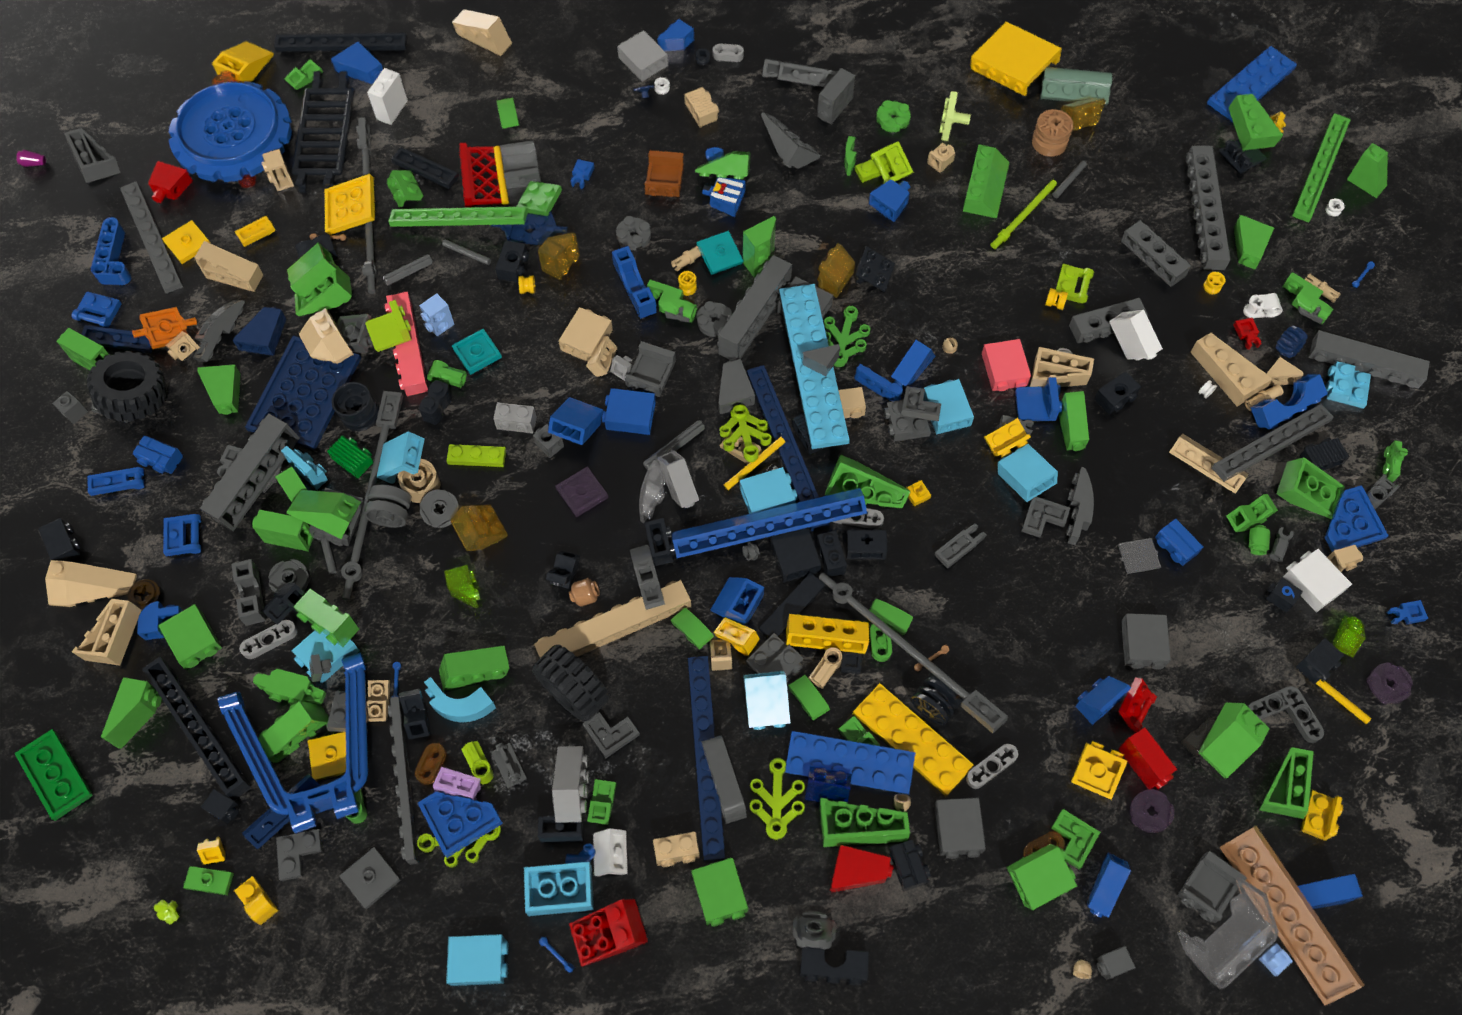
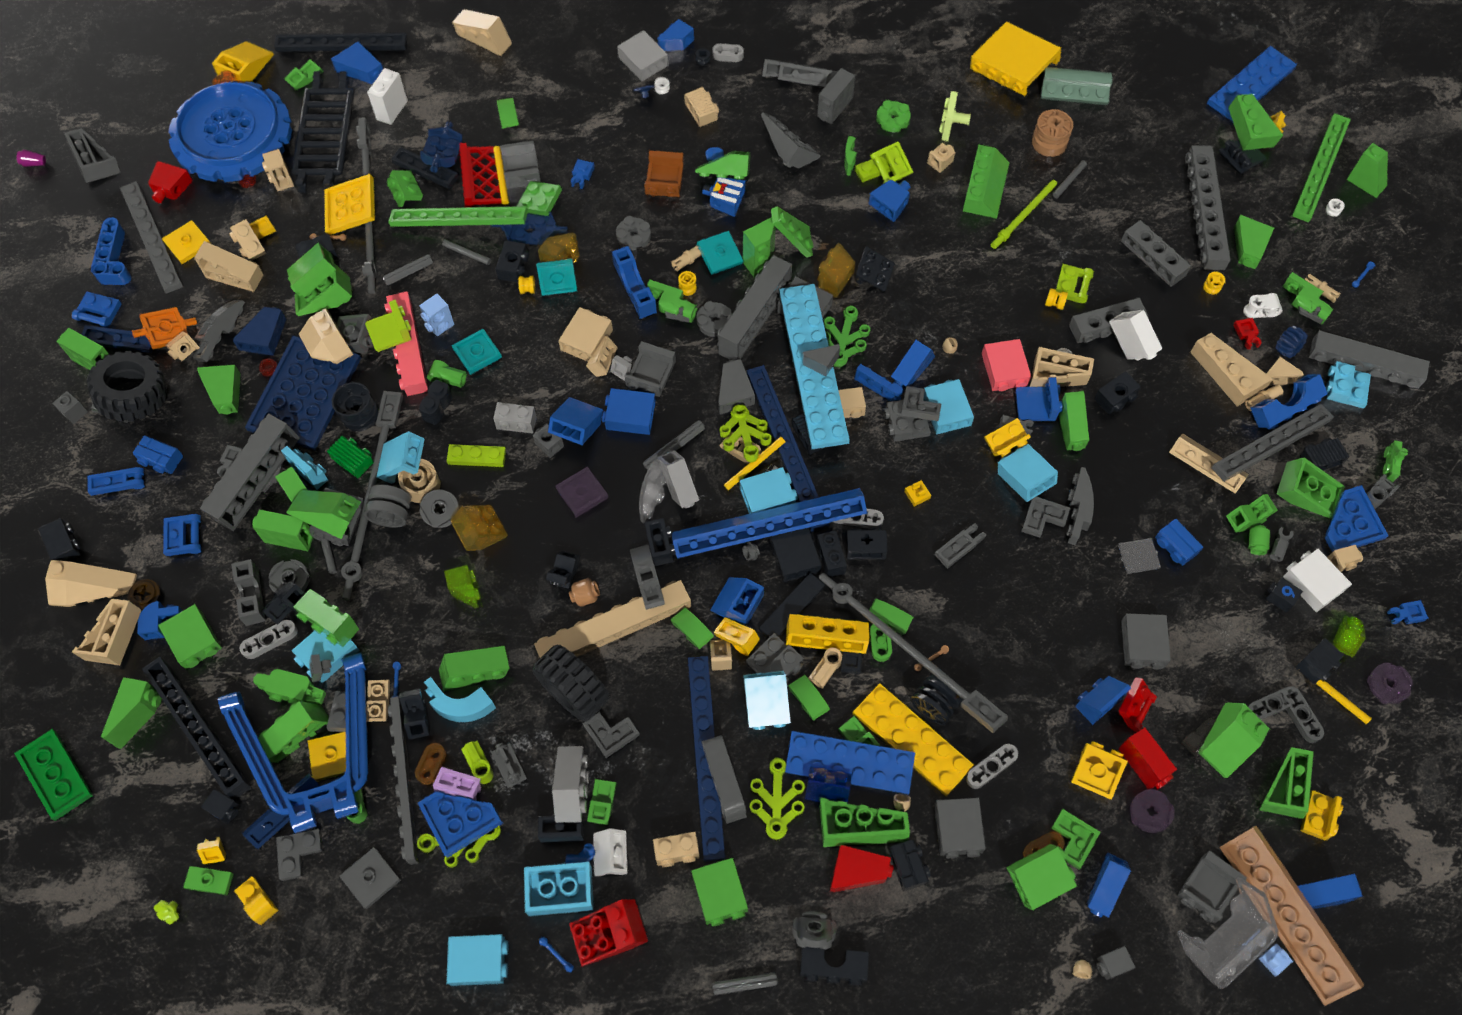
(249, 243): none -> tan brick
(267, 367): none -> clear red plate
(443, 140): none -> dark blue plate
(556, 277): none -> teal plate
(744, 983): none -> dark grey axle
(794, 230): none -> bright green wing
(875, 487): bright green wedge -> none
(1085, 112): clear yellow slope -> none
(1207, 389): white bush -> none

